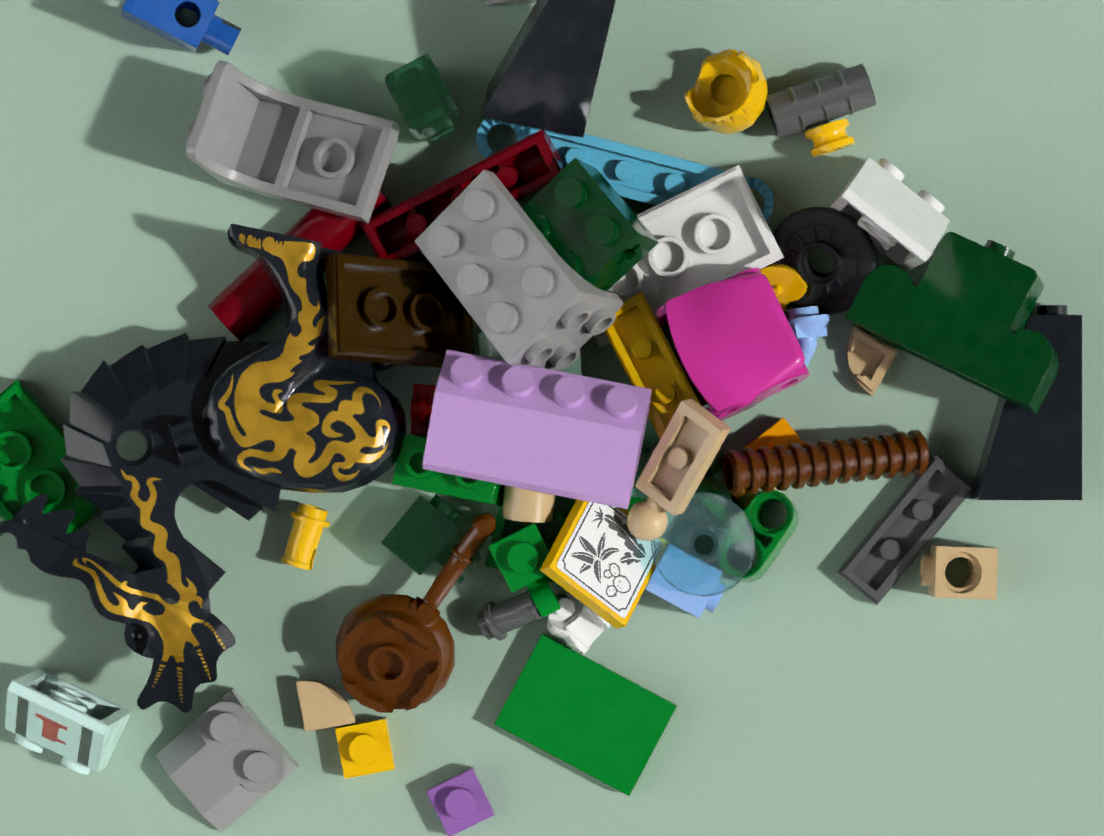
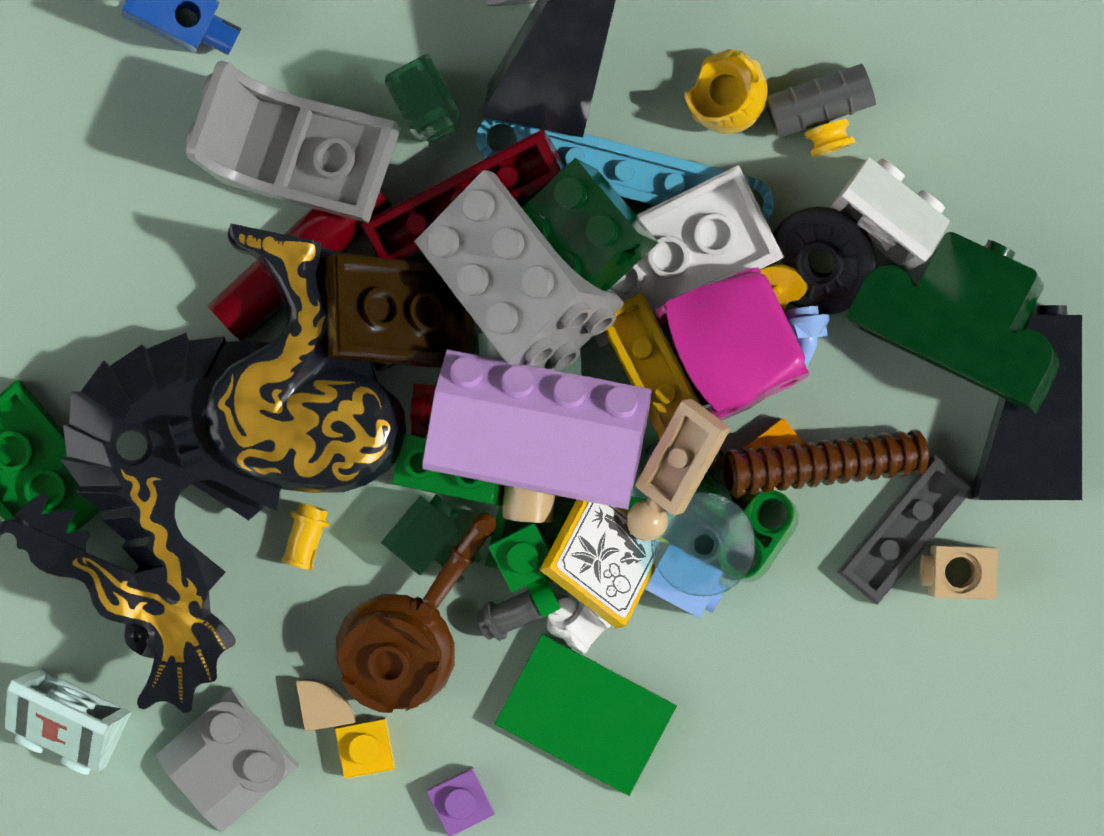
(867, 359): tan tile -> none

